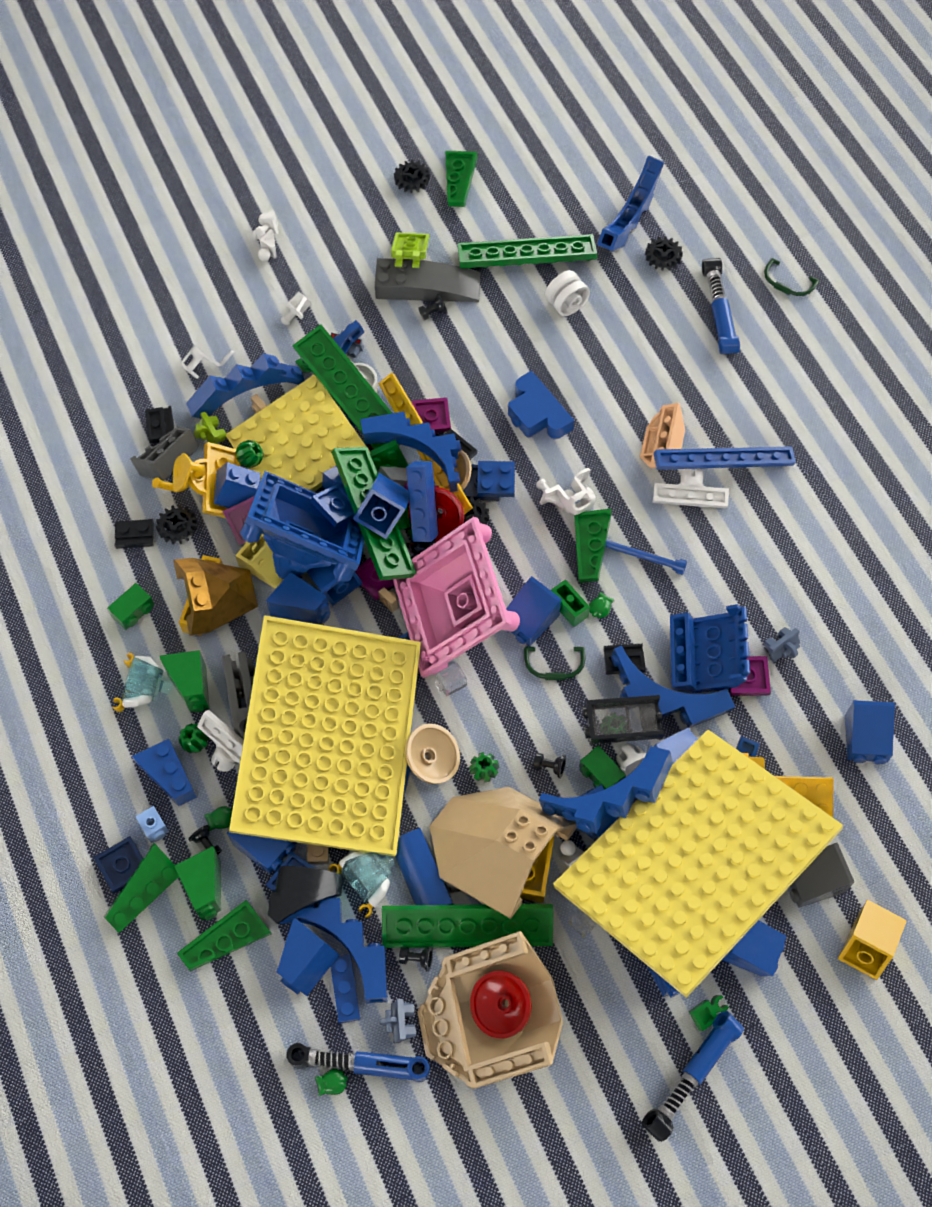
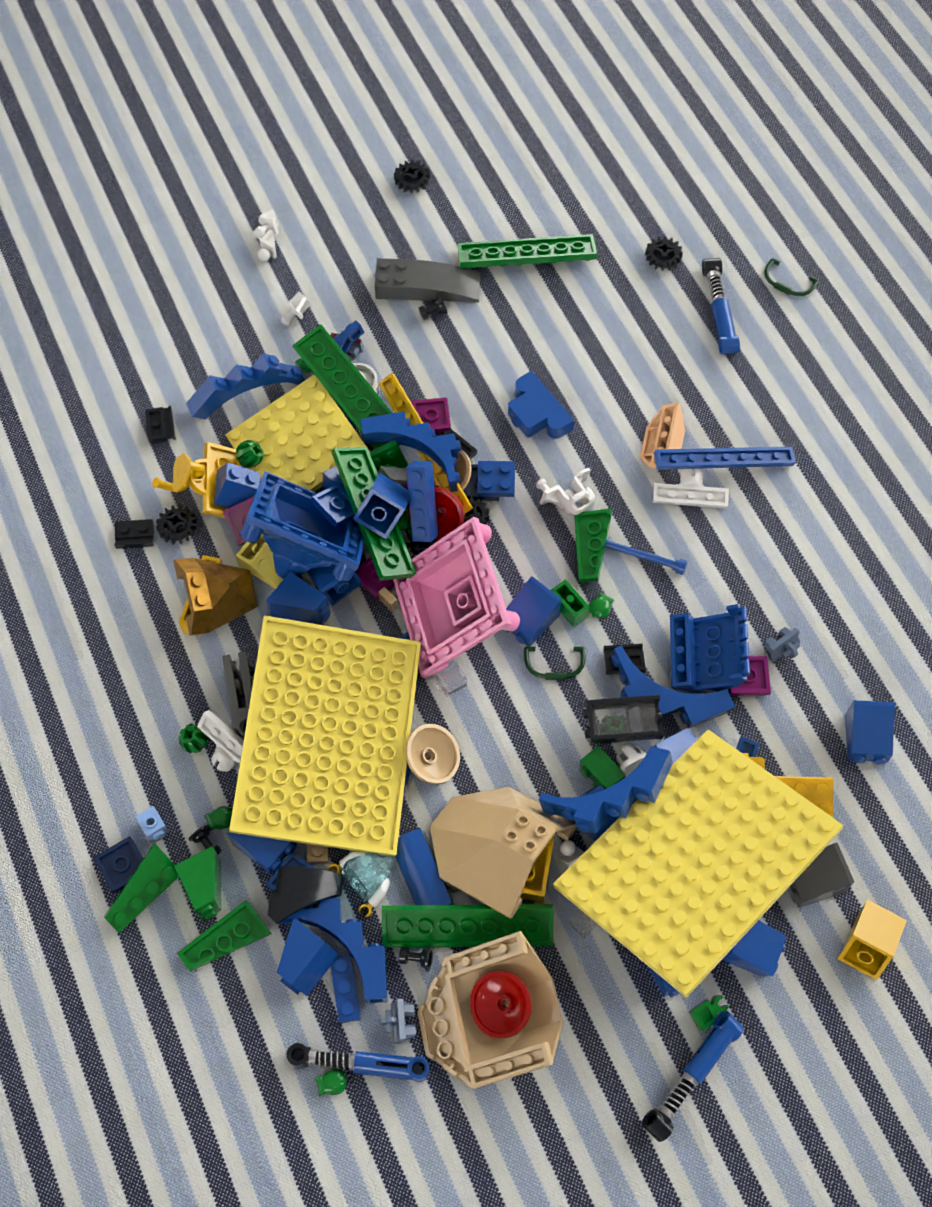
(131, 606): green brick -> none
(141, 683): clear light blue torso -> none
(161, 458): dark grey wedge -> none
(166, 770): blue wedge -> none
(189, 677): green slope -> none
(197, 357): white piece -> none
(206, 429): lime hips -> none
(257, 404): tan plate -> none
(410, 246): lime tile -> none
(460, 171): green wing -> none
(484, 760): green piece -> none
(558, 765): black piece -> none
(567, 293): white wheel -> none
(616, 233): blue arch -> none

